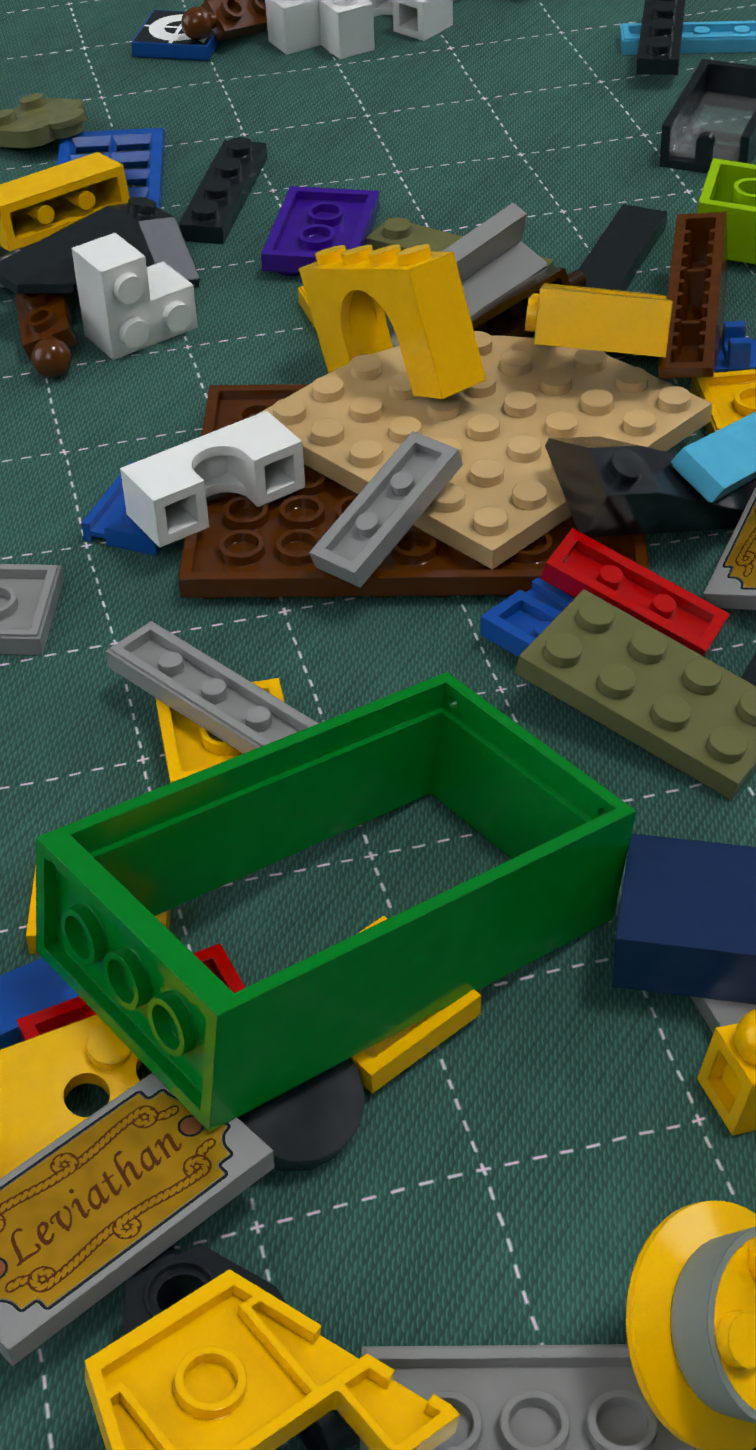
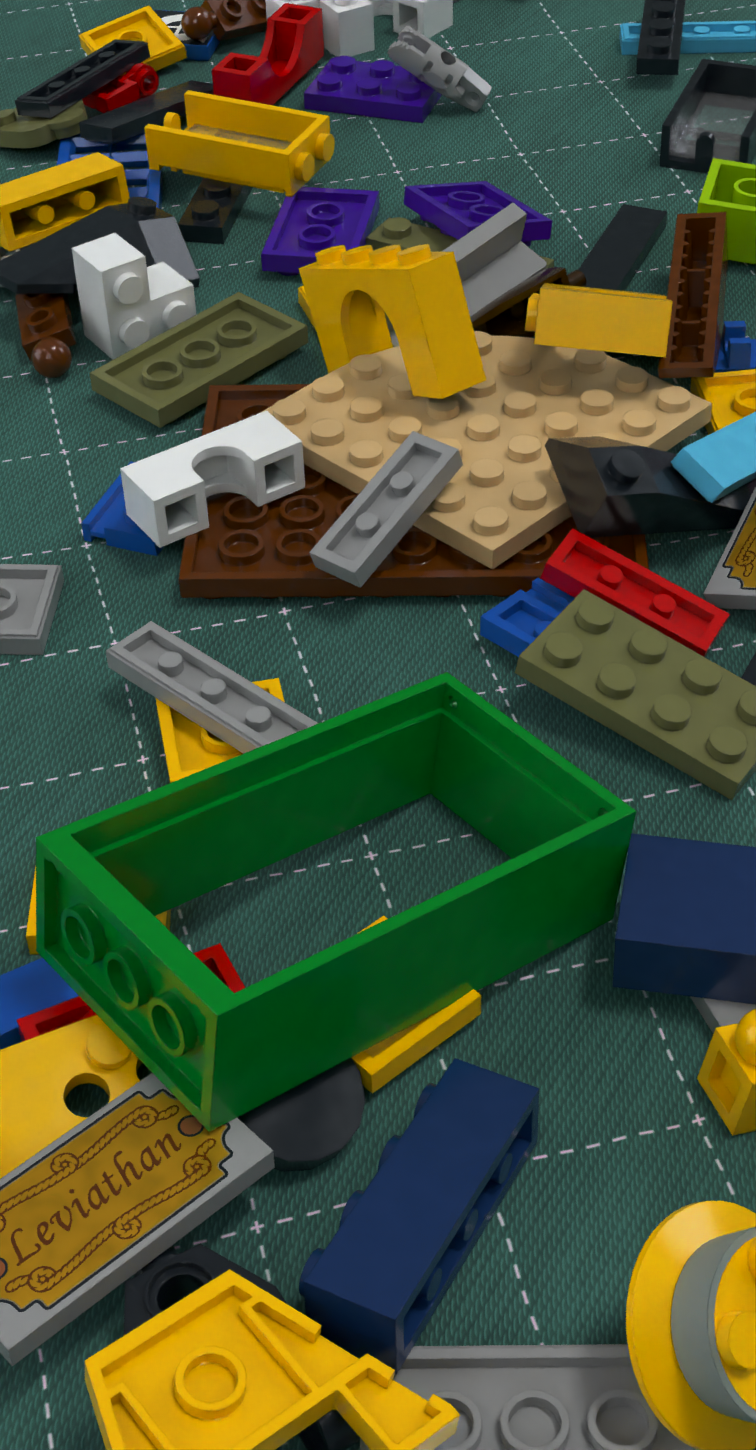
(82, 78): none -> black tile
(132, 118): none -> black tile
(134, 84): none -> red plate
(138, 26): none -> yellow tile
(211, 348): none -> olive plate
(242, 143): none -> yellow door
(289, 51): none -> red arch
(370, 90): none -> dark purple plate
(421, 1213): none -> dark blue brick
(439, 69): none -> light grey hinge
(466, 205): none -> dark purple plate

